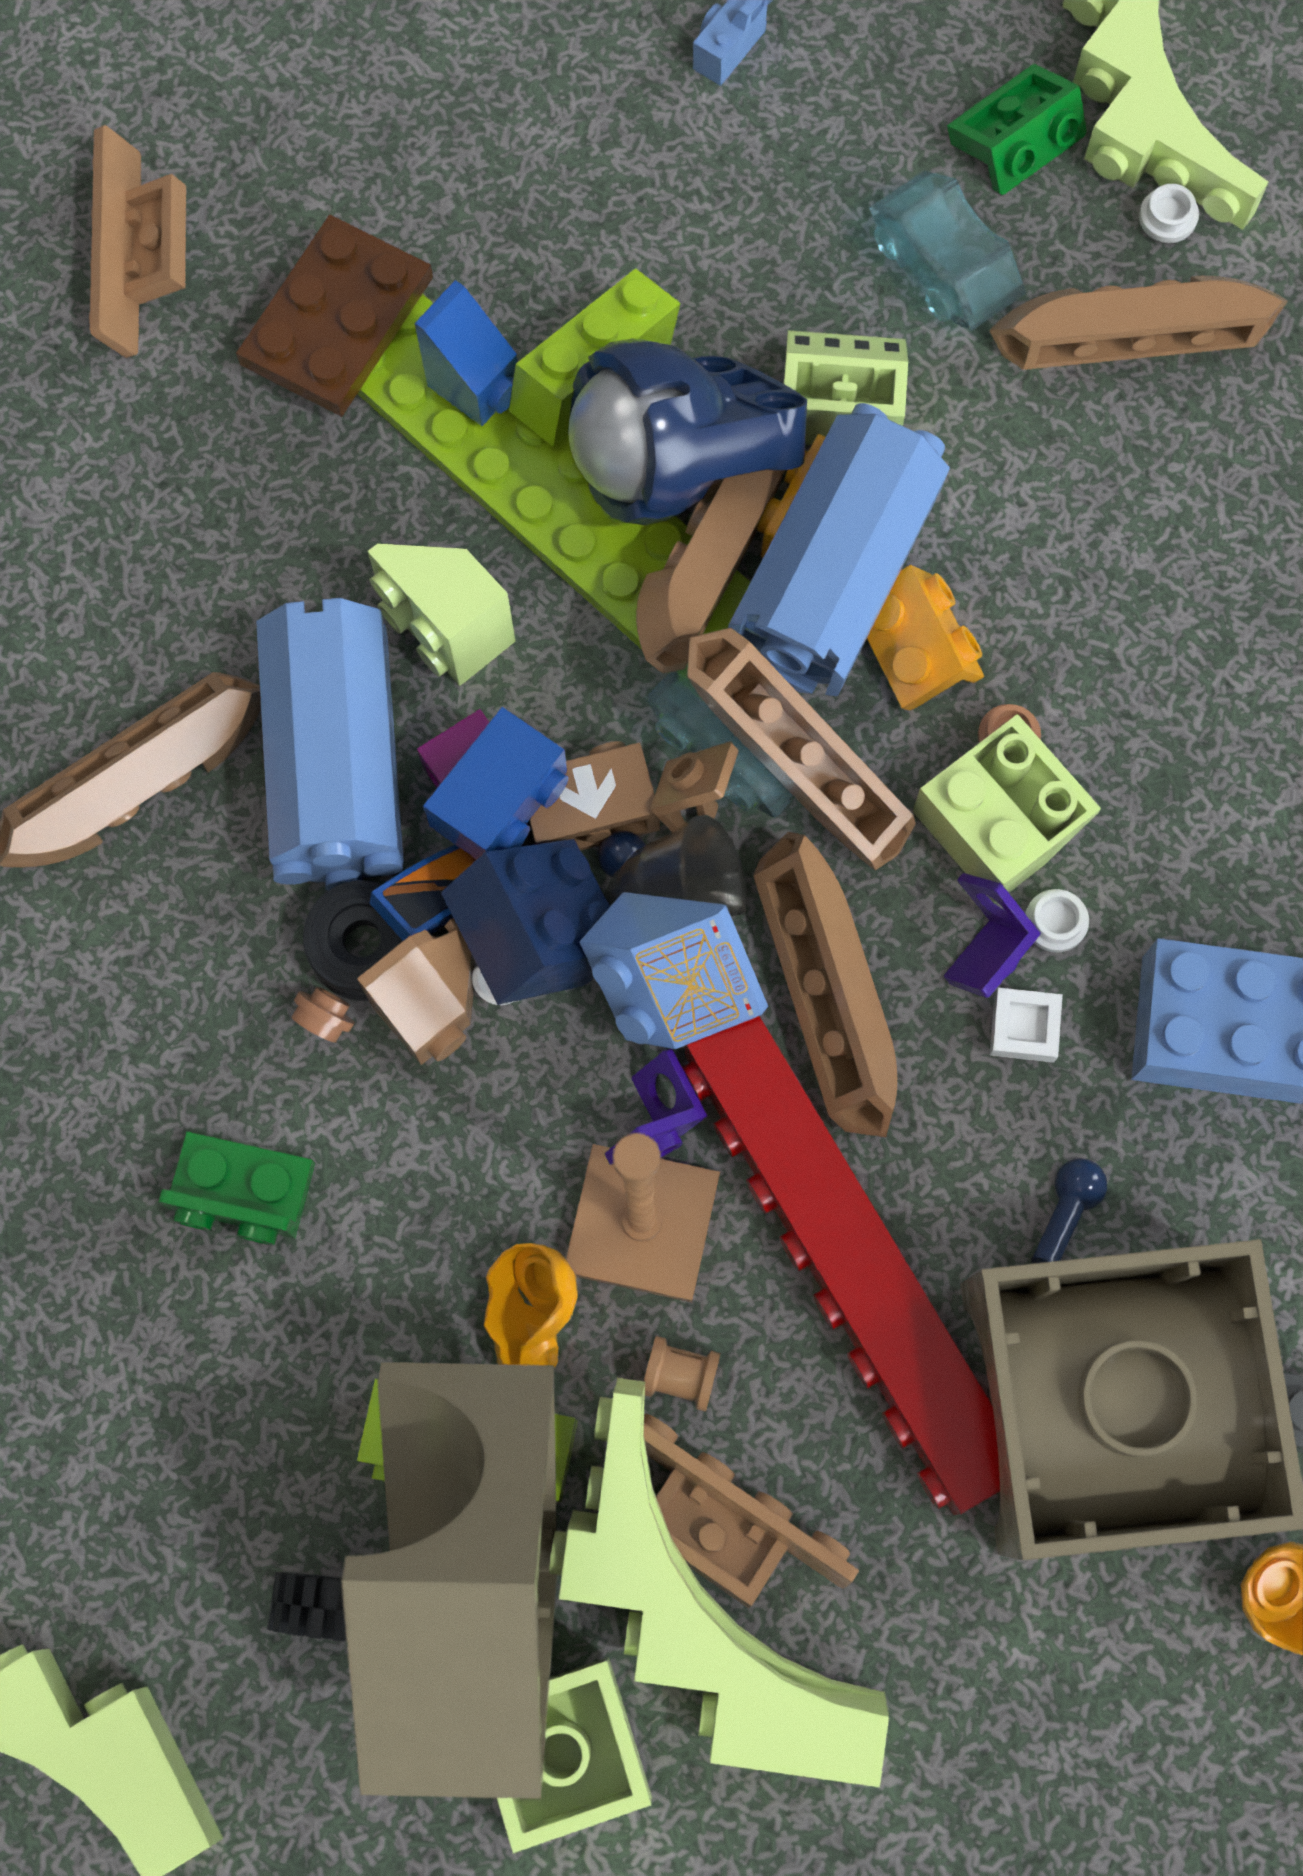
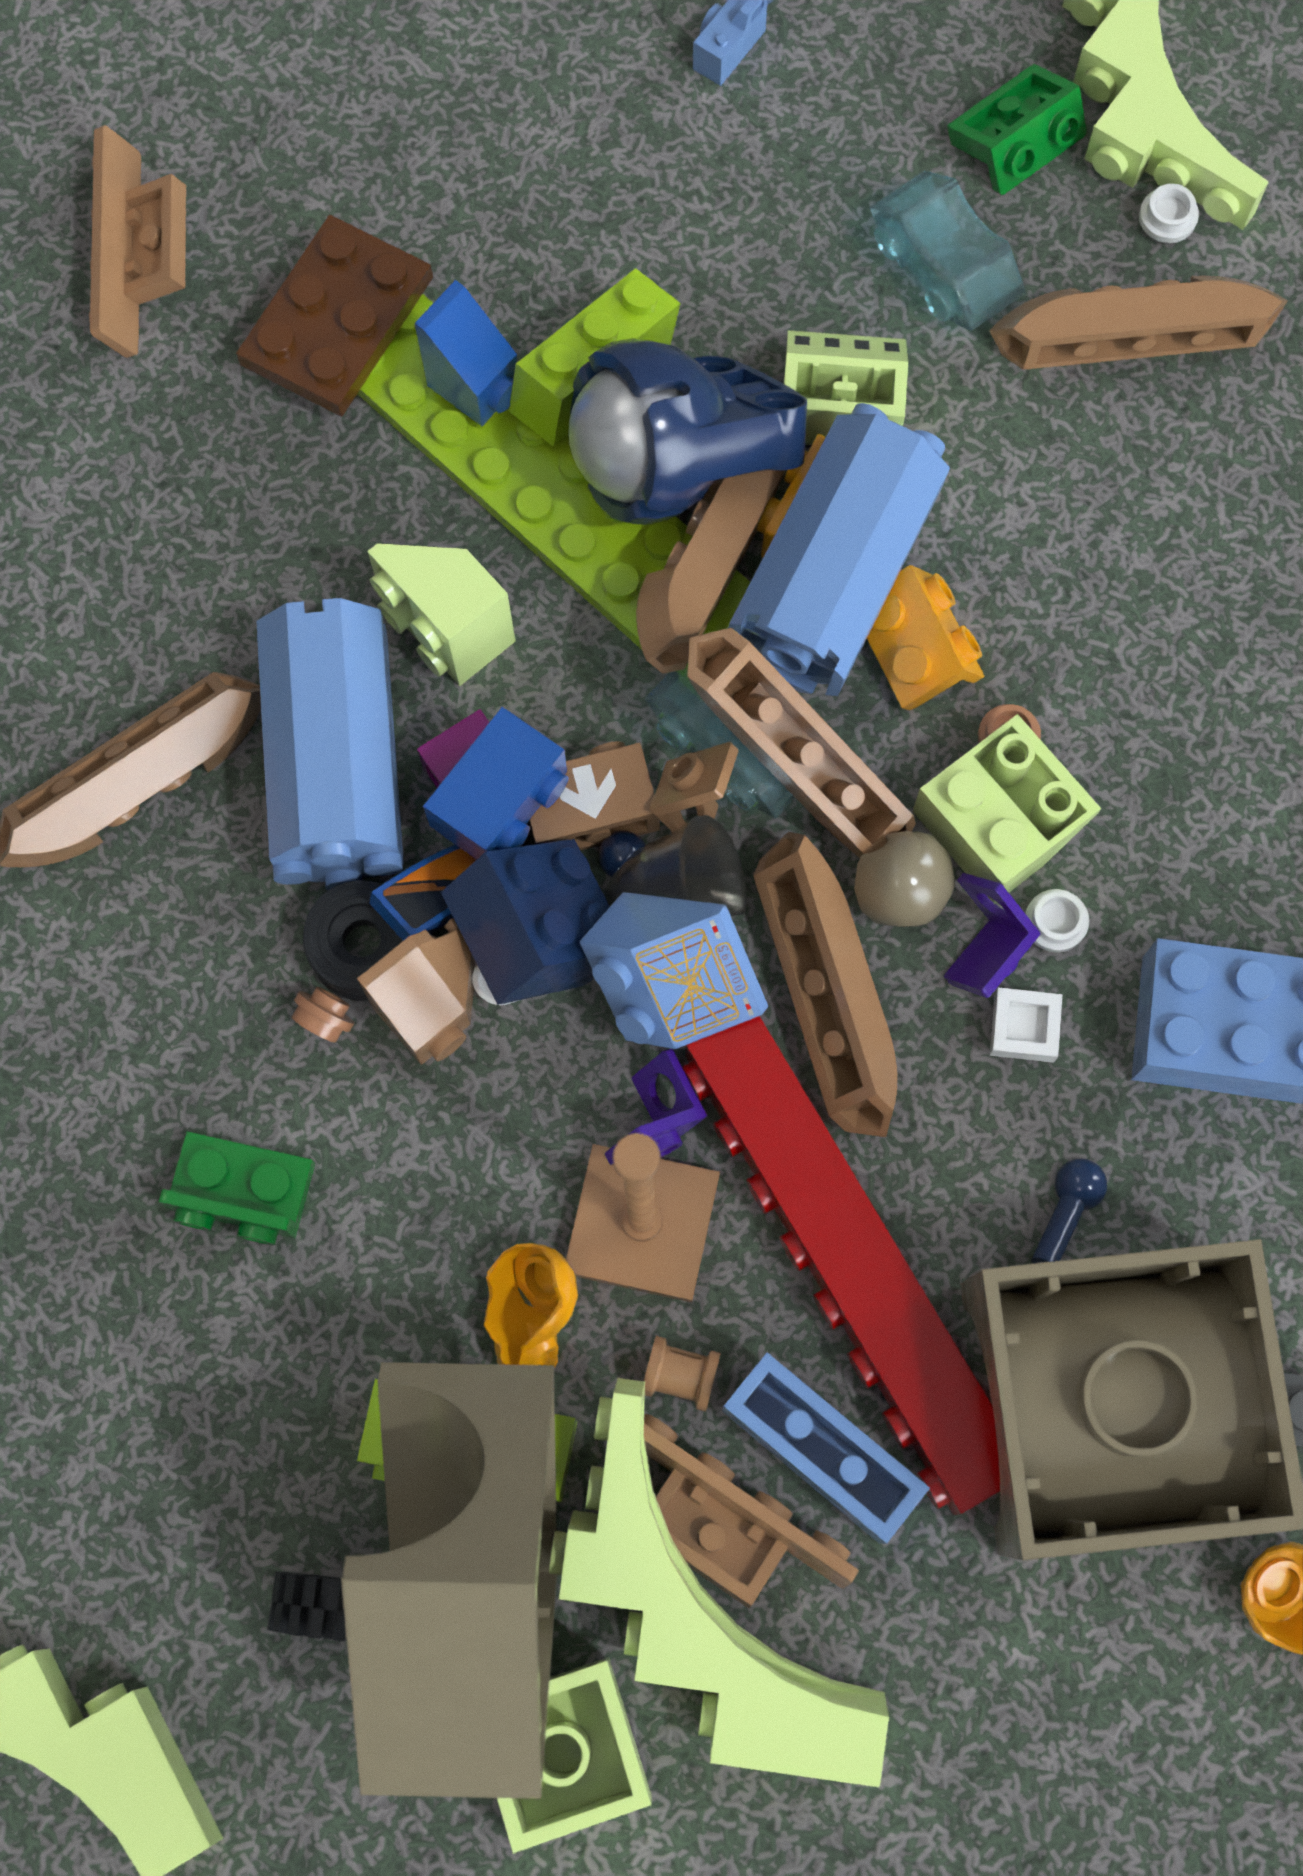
(825, 1449): none -> medium blue brick
(905, 880): none -> dark tan hair

